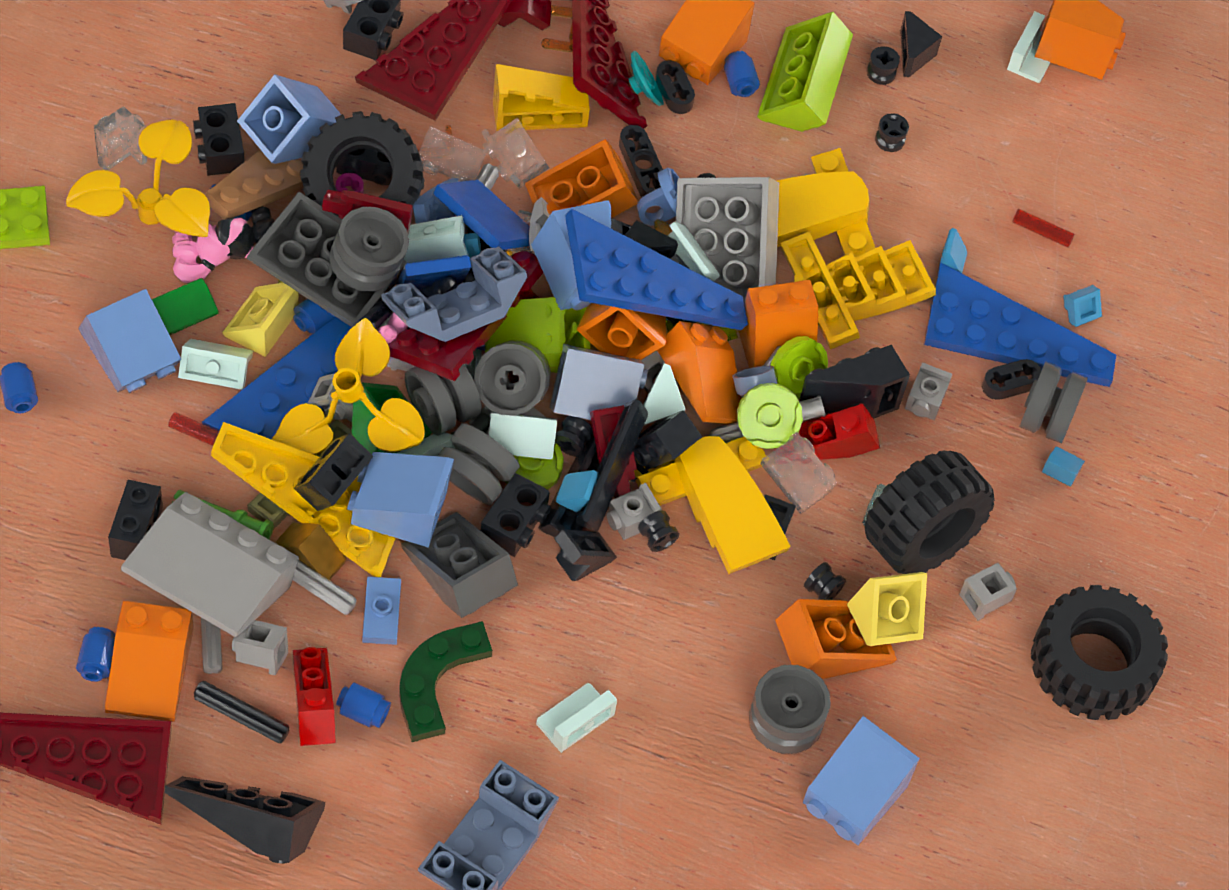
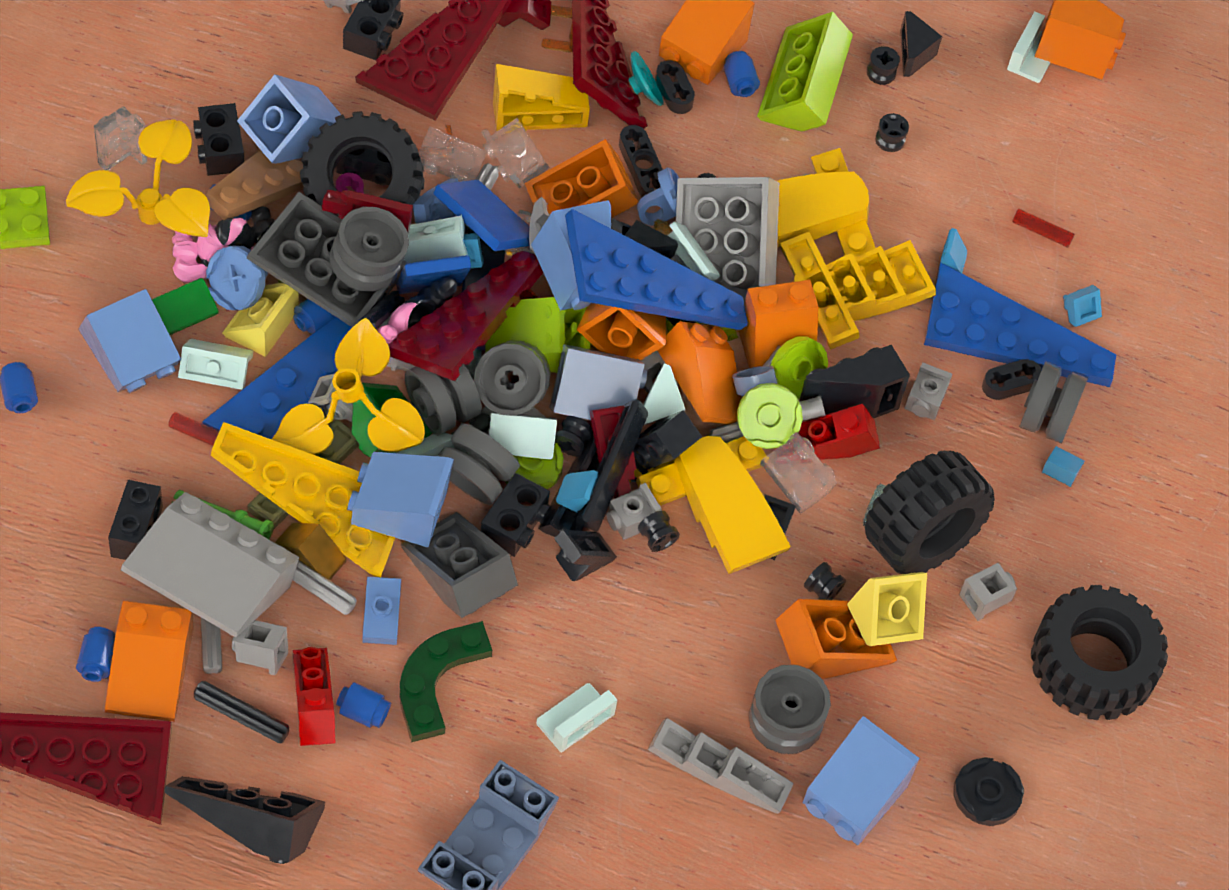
(234, 279): none -> medium blue tile
(333, 472): black brick -> none
(467, 306): sand blue slope -> none
(720, 767): none -> light grey slope
(988, 791): none -> black tile

